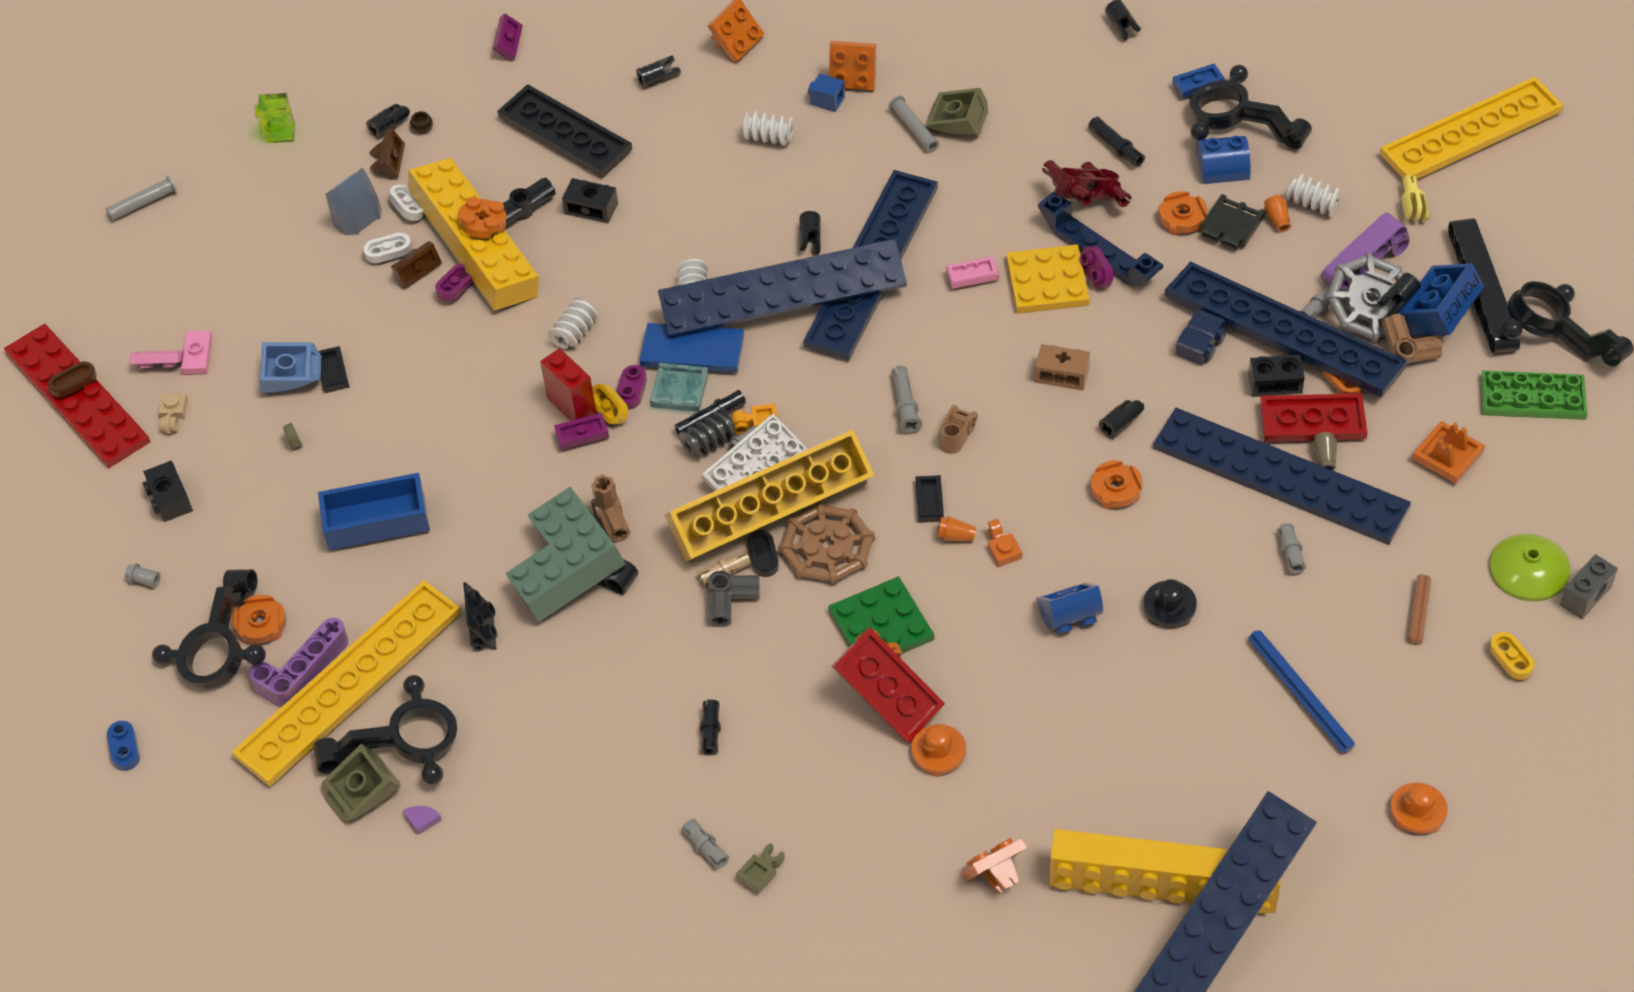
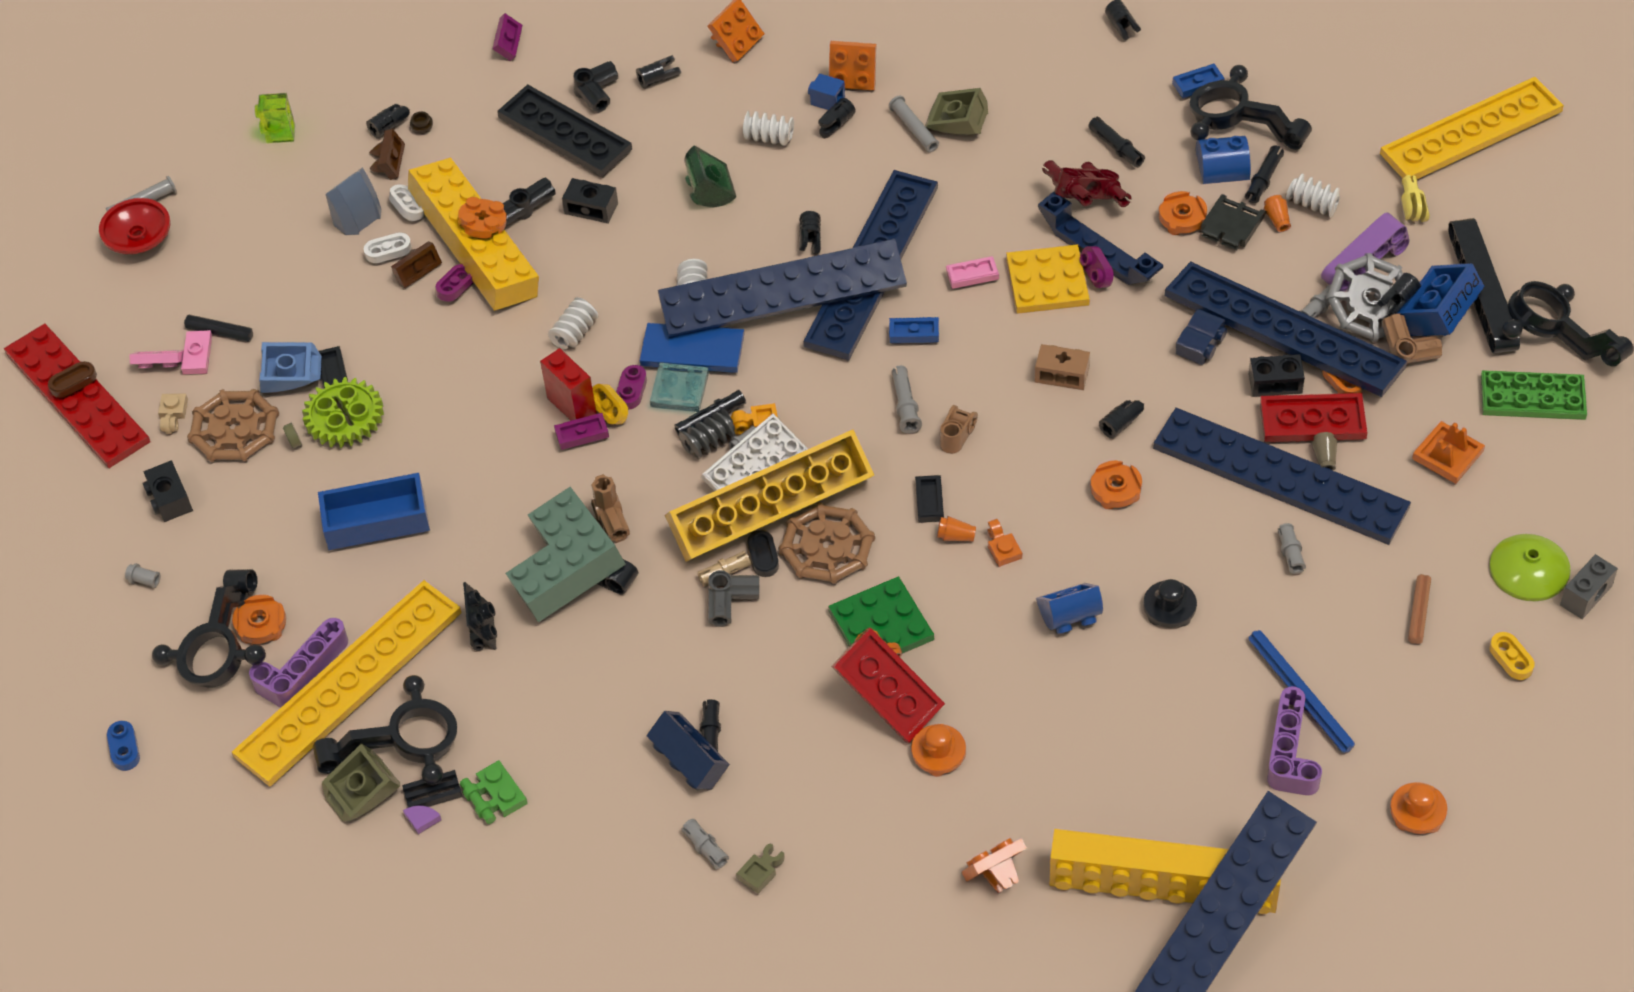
(134, 226): none -> red dish
(219, 327): none -> black axle
(229, 414): none -> medium nougat plate
(328, 422): none -> lime gear
(420, 788): none -> black tile
(501, 789): none -> bright green plate
(589, 82): none -> black piece
(687, 750): none -> dark blue brick
(708, 179): none -> clear green brick
(836, 117): none -> black hinge
(914, 330): none -> blue plate
(1261, 180): none -> black pin
(1287, 738): none -> medium lavender beam

